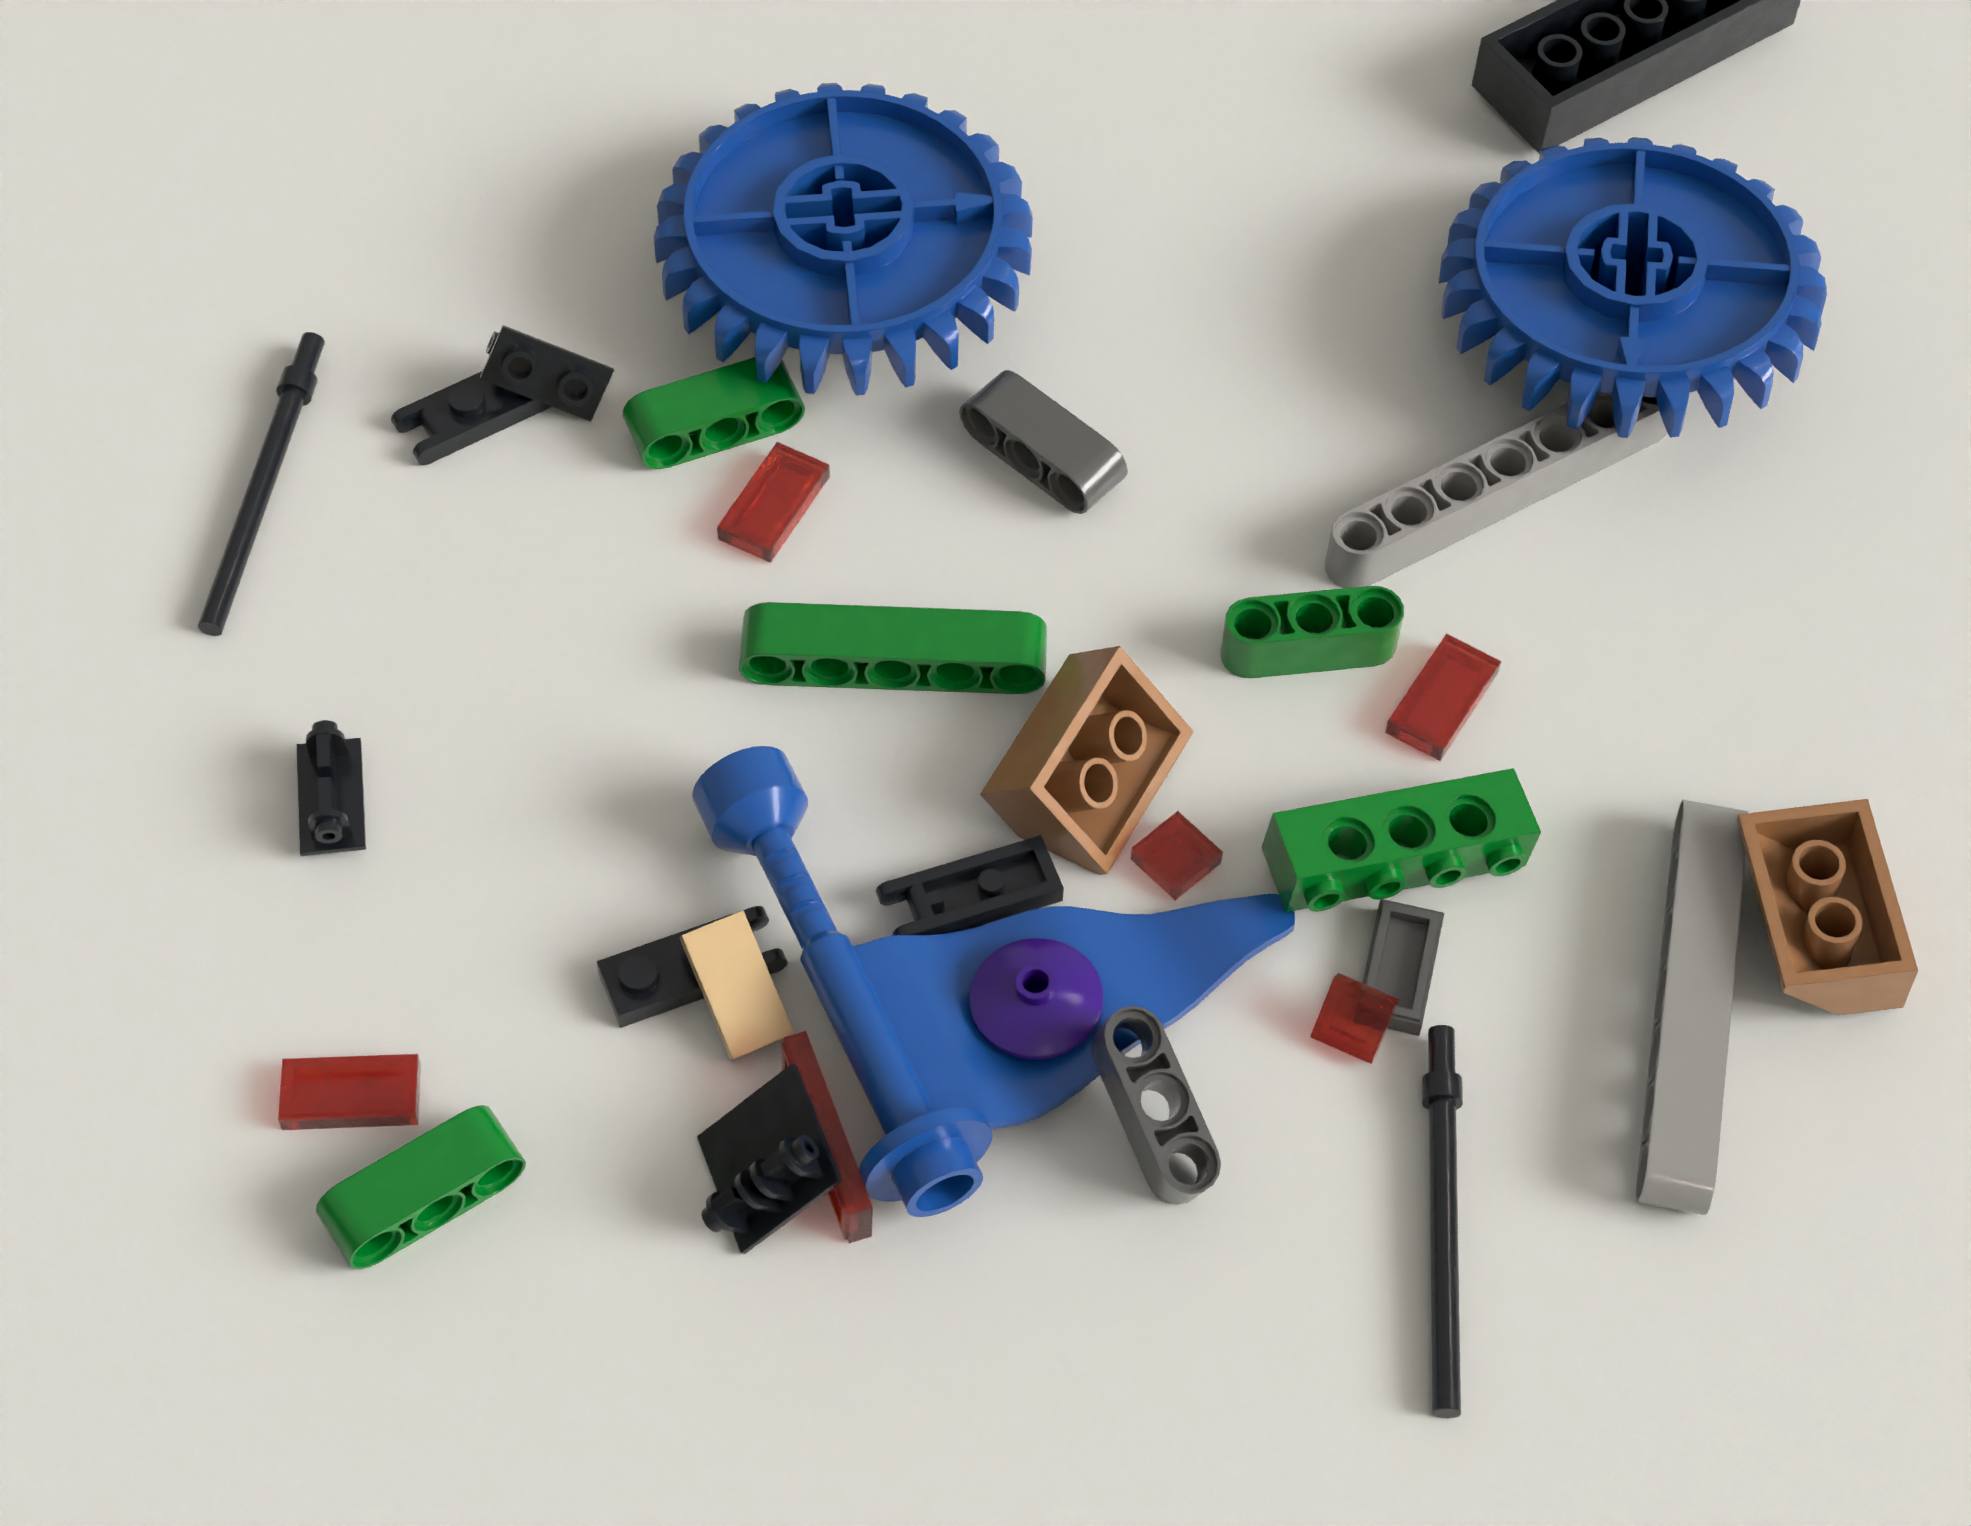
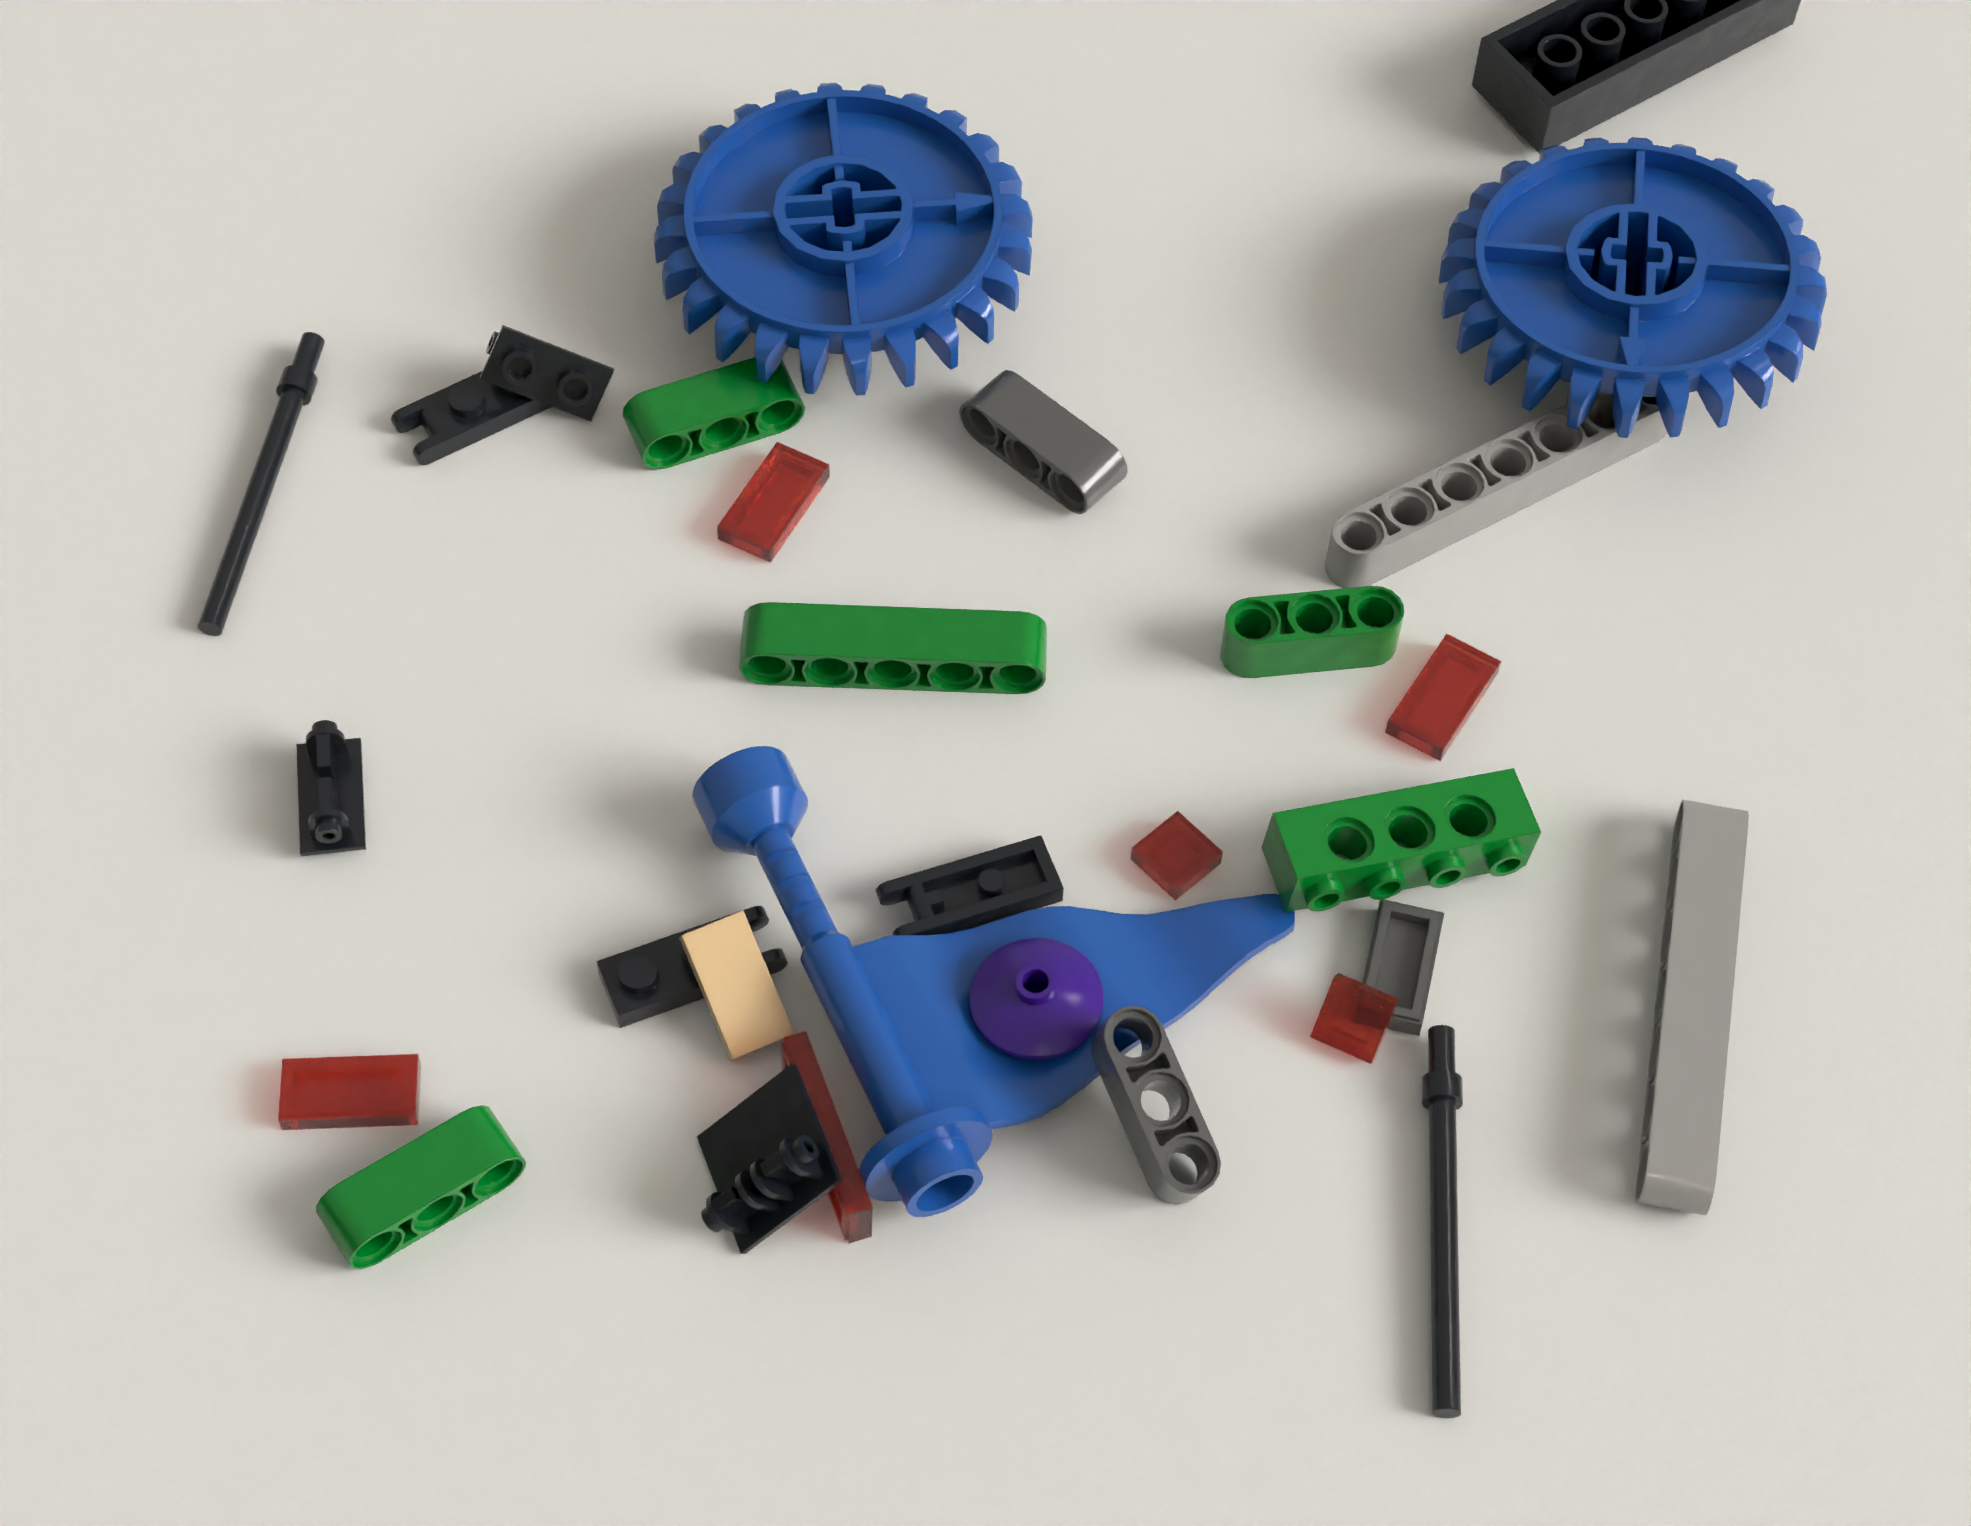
(1088, 759): medium nougat slope -> none
(1830, 906): medium nougat slope -> none

